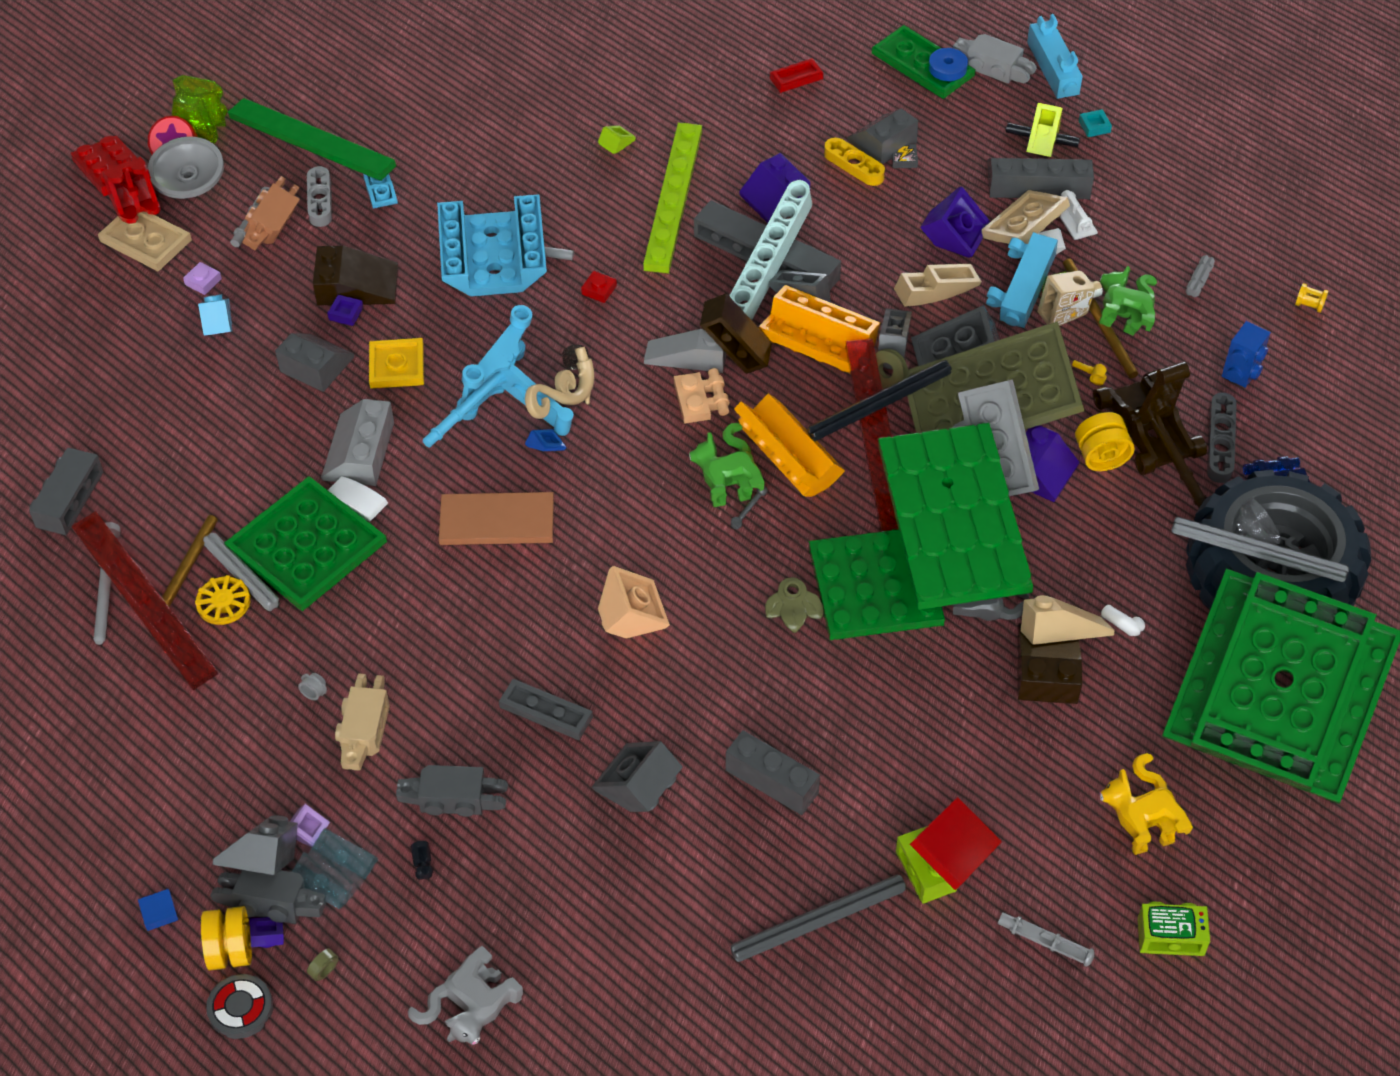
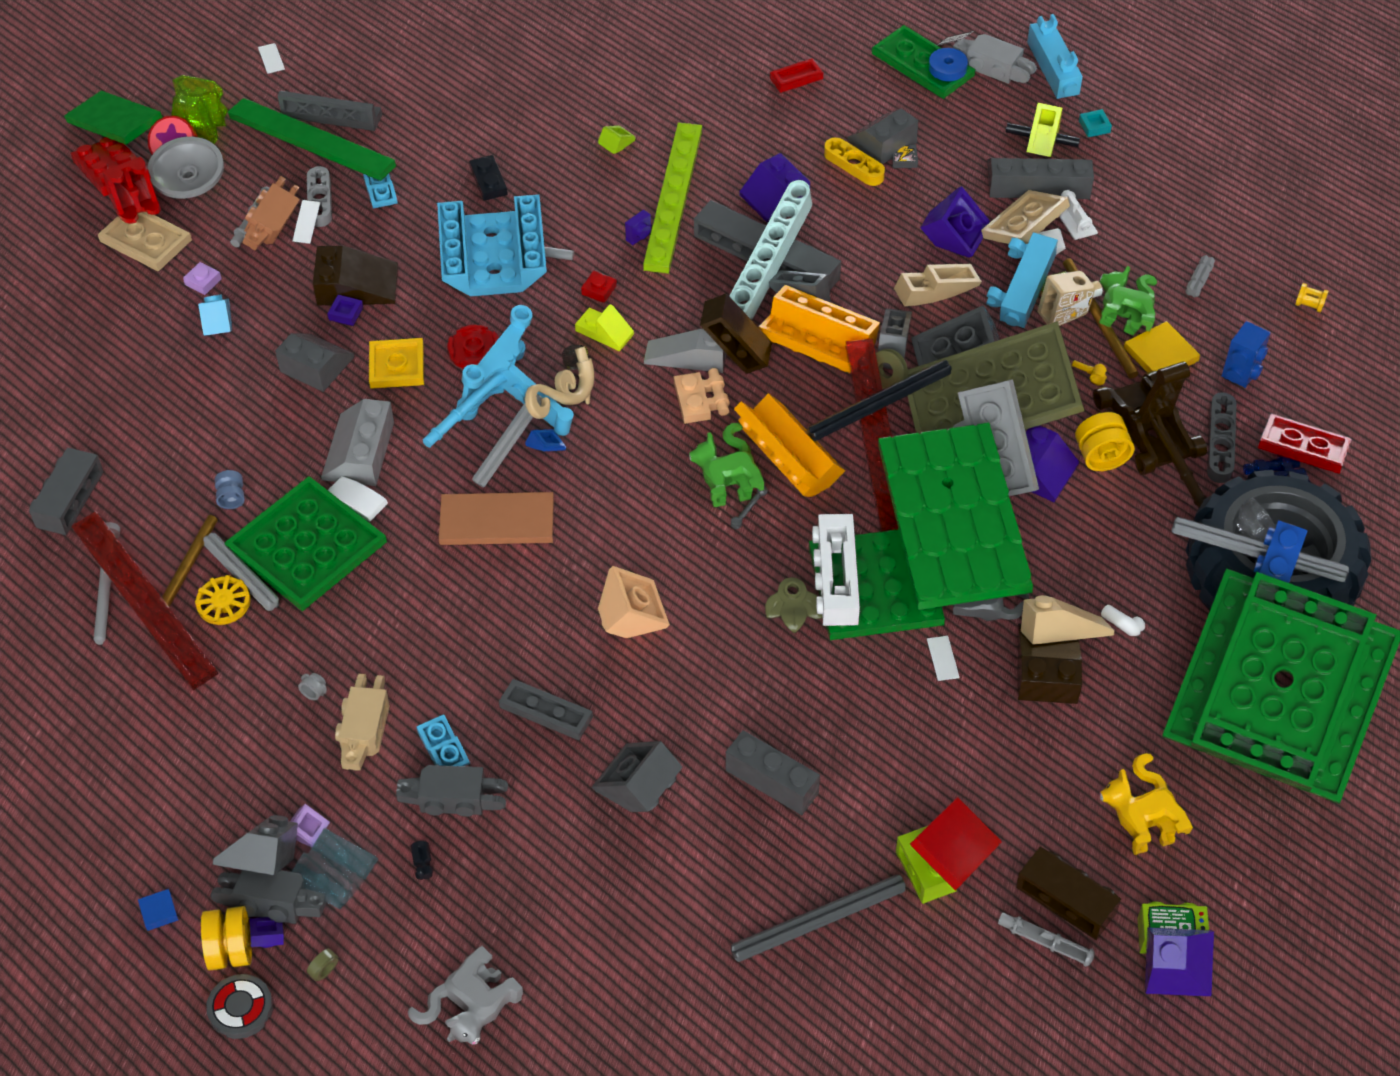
(113, 117): none -> green tile
(229, 489): none -> sand blue wheel
(271, 58): none -> white sticker
(306, 221): none -> white sticker
(329, 110): none -> dark grey fence
(441, 743): none -> medium azure slope
(470, 344): none -> red tile
(488, 177): none -> black plate
(503, 446): none -> light grey axle
(605, 327): none -> neon yellow slope
(638, 227): none -> dark purple plate
(830, 534): none -> white brick
(943, 658): none -> white sticker
(955, 38): none -> sticker
(1068, 892): none -> dark brown brick
(1161, 348): none -> yellow tile
(1179, 962): none -> dark purple slope
(1283, 551): none -> blue brick
(1304, 443): none -> red tile

